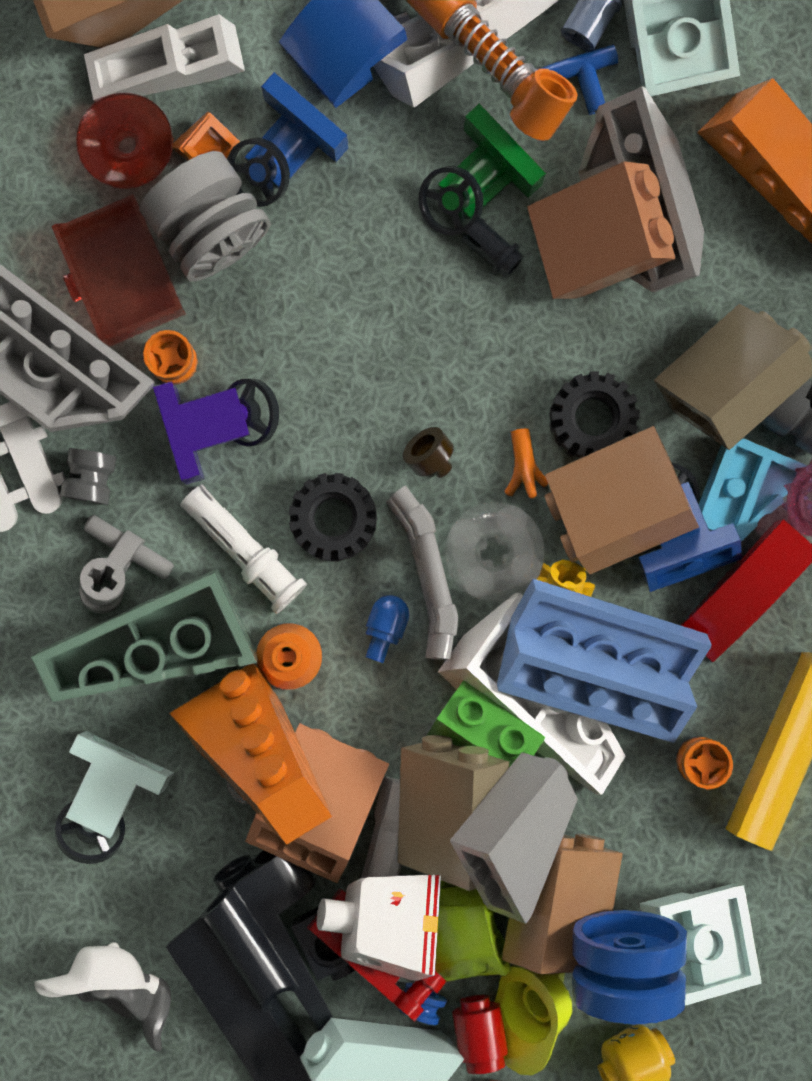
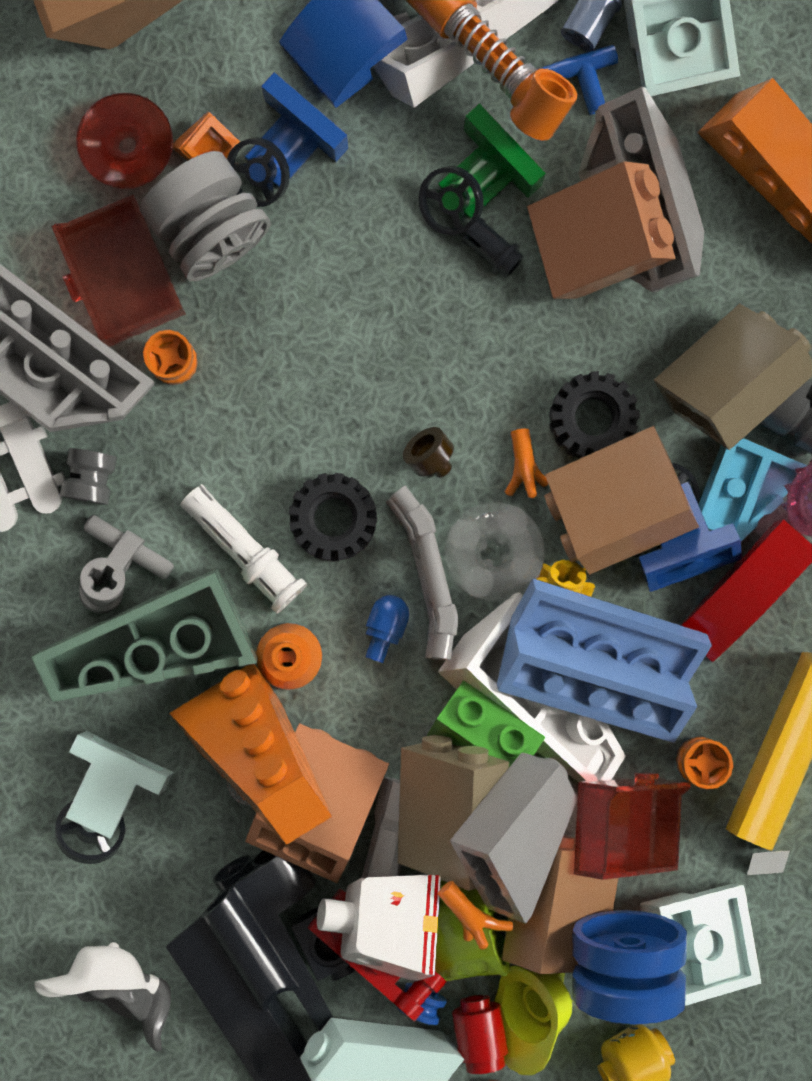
(166, 59): white slope -> none
(213, 422): dark purple piece -> none
(471, 918): none -> orange bar
(628, 826): none -> clear red container
(768, 862): none -> white sticker

